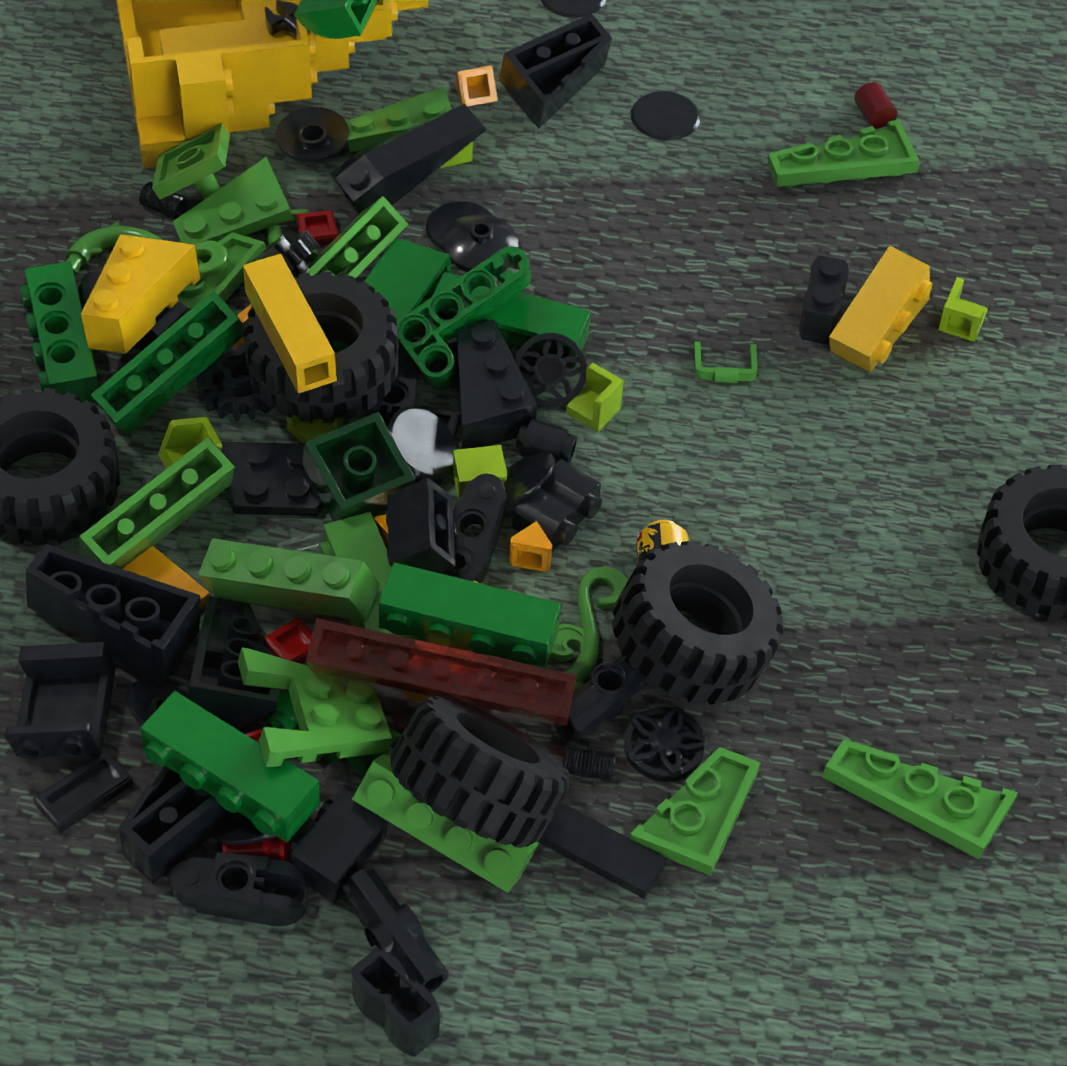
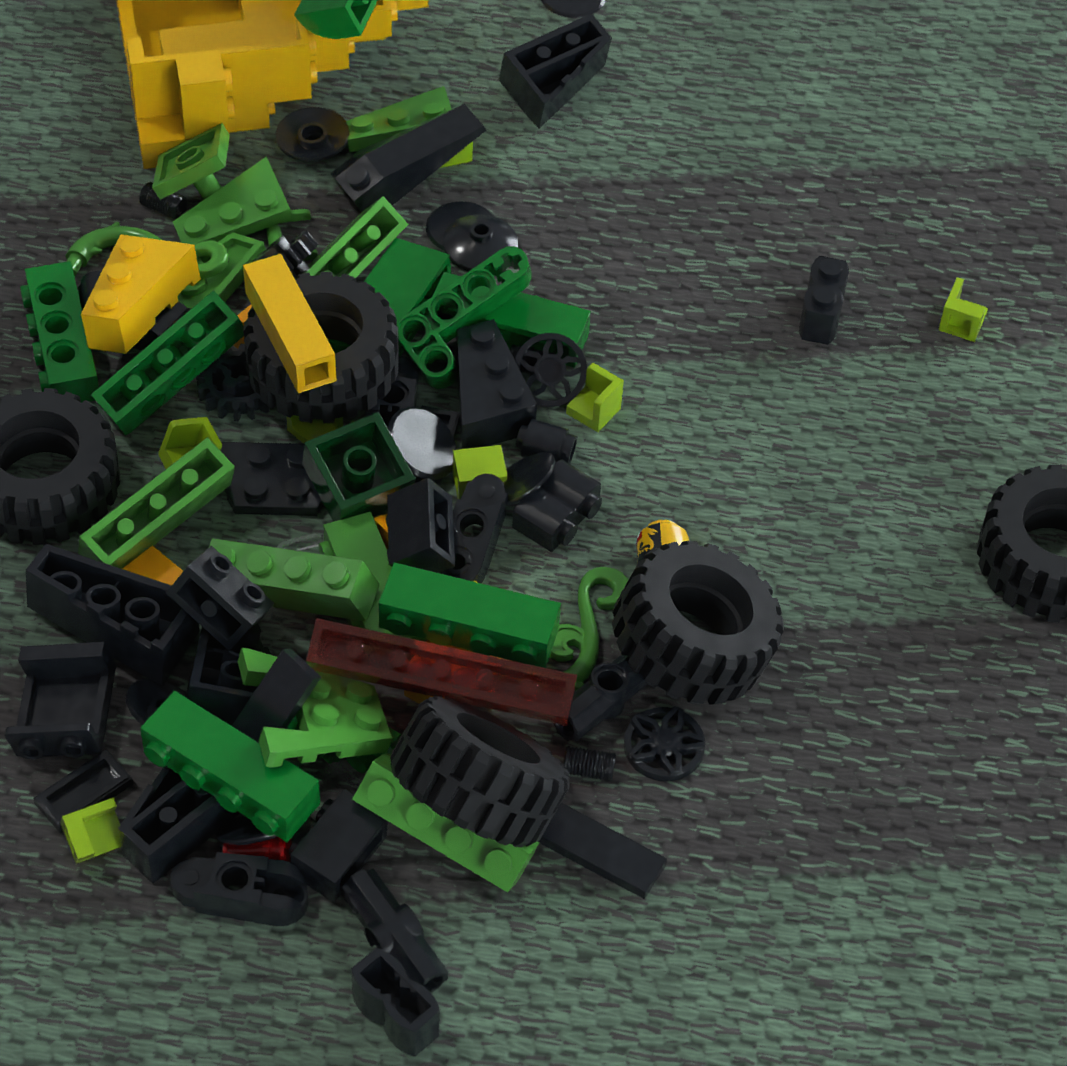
(92, 830): none -> lime panel
(220, 598): none -> black brick
(278, 695): none -> black tile
(284, 21): black bar -> none
(290, 641): red tile -> none
(319, 224): red tile -> none
(476, 86): light orange slope -> none
(531, 549): light orange slope -> none
(665, 116): black piece -> none
(702, 813): bright green wing -> none
(725, 374): bright green piece -> none
(858, 157): bright green wing -> none
(875, 105): dark red piece -> none
(882, 309): yellow wedge -> none
(940, 805): bright green wing -> none

